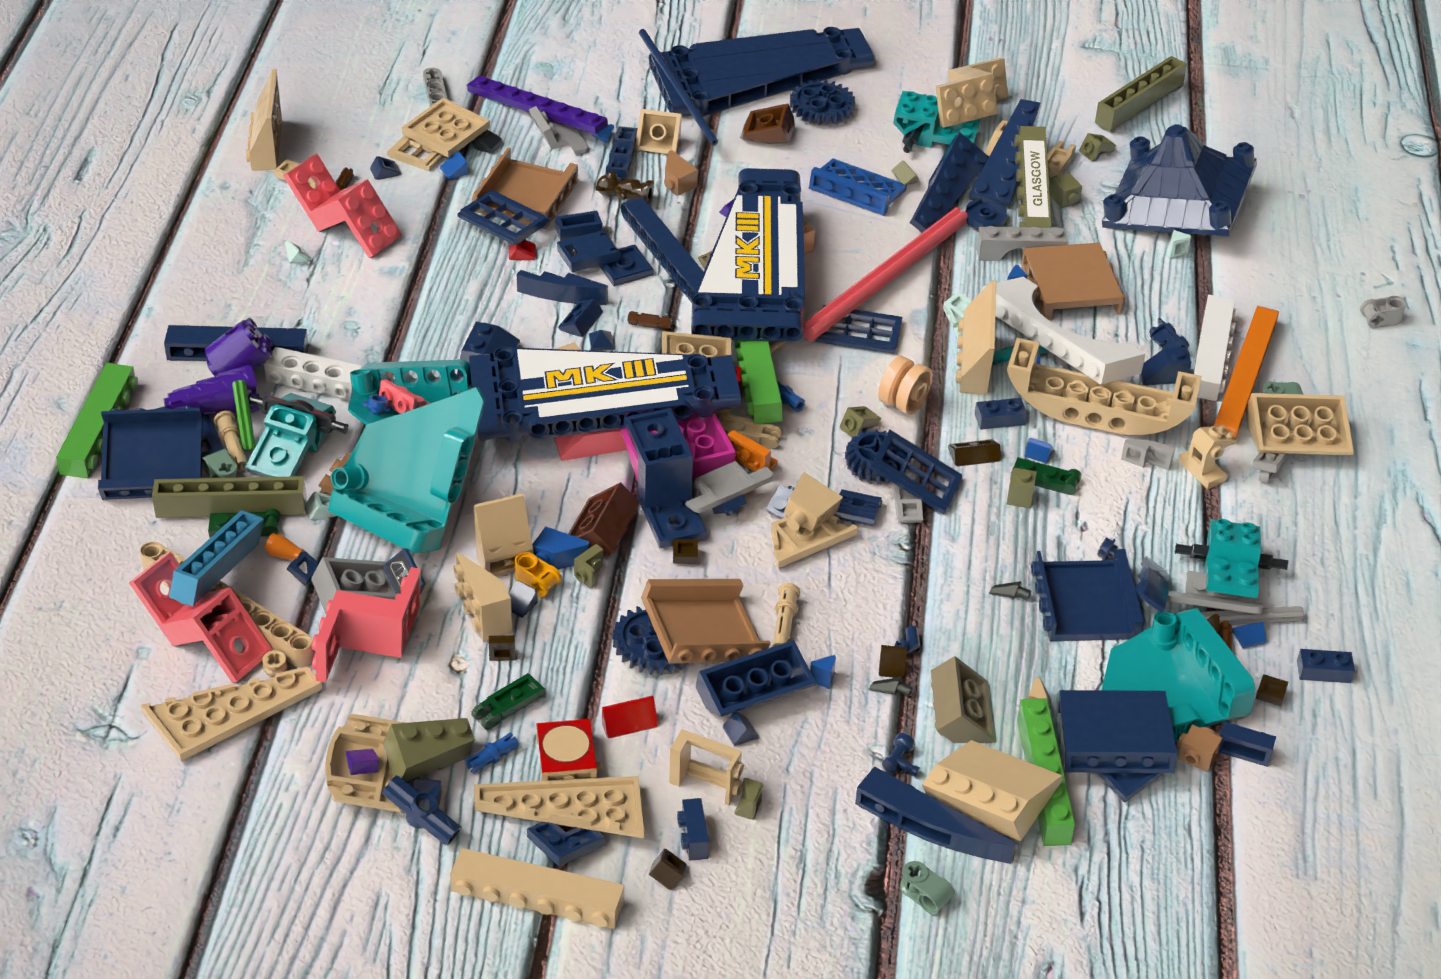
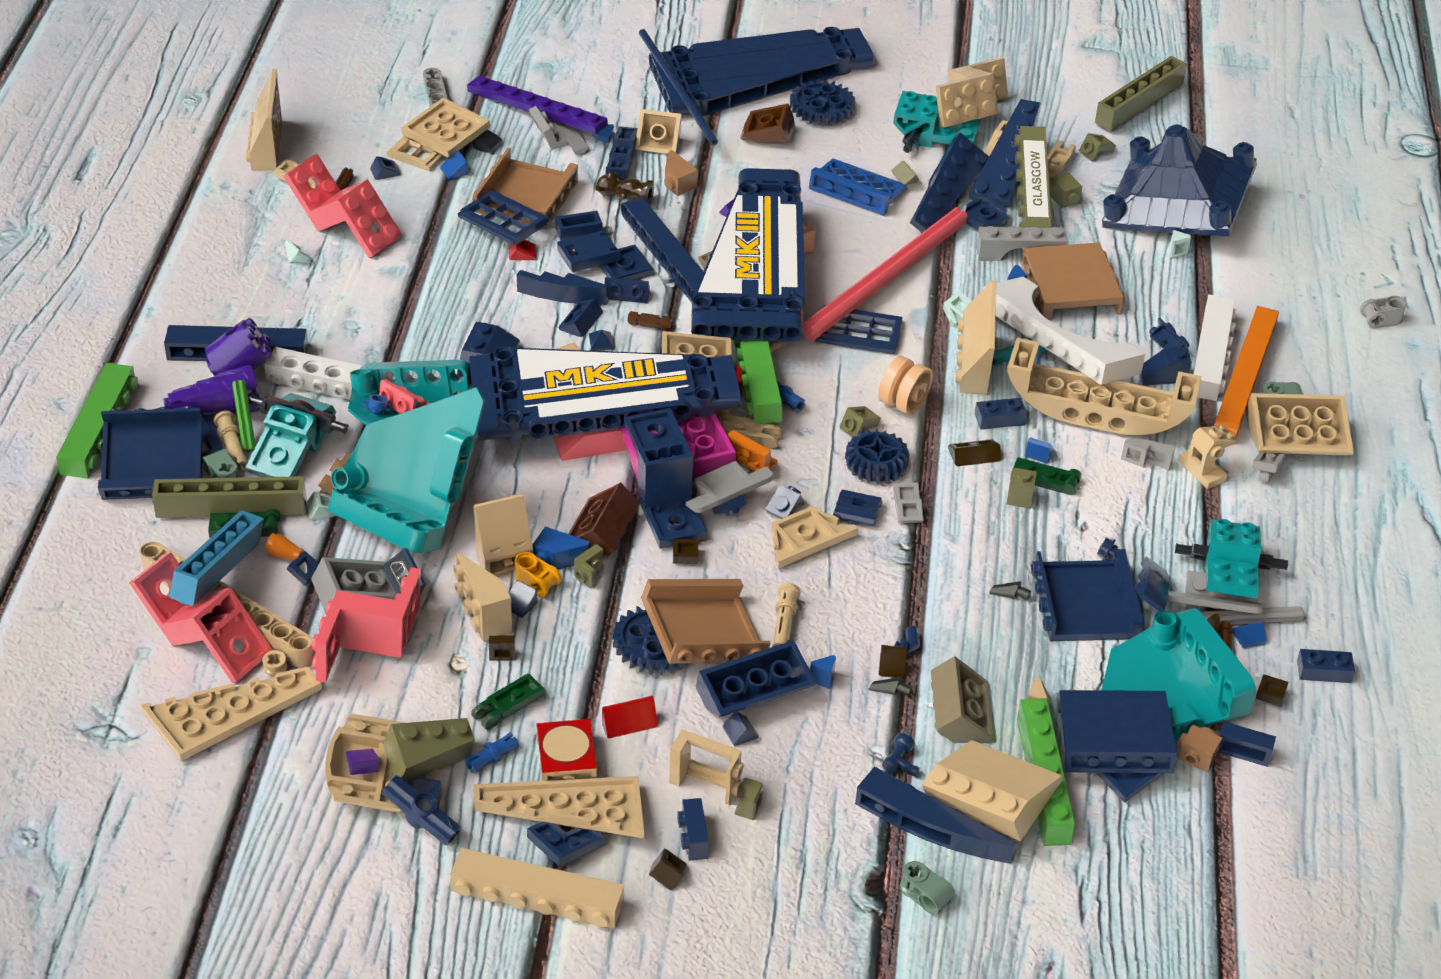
(627, 289): none -> dark blue hinge
(811, 504): tan torso -> none
(908, 484): dark blue piece -> none

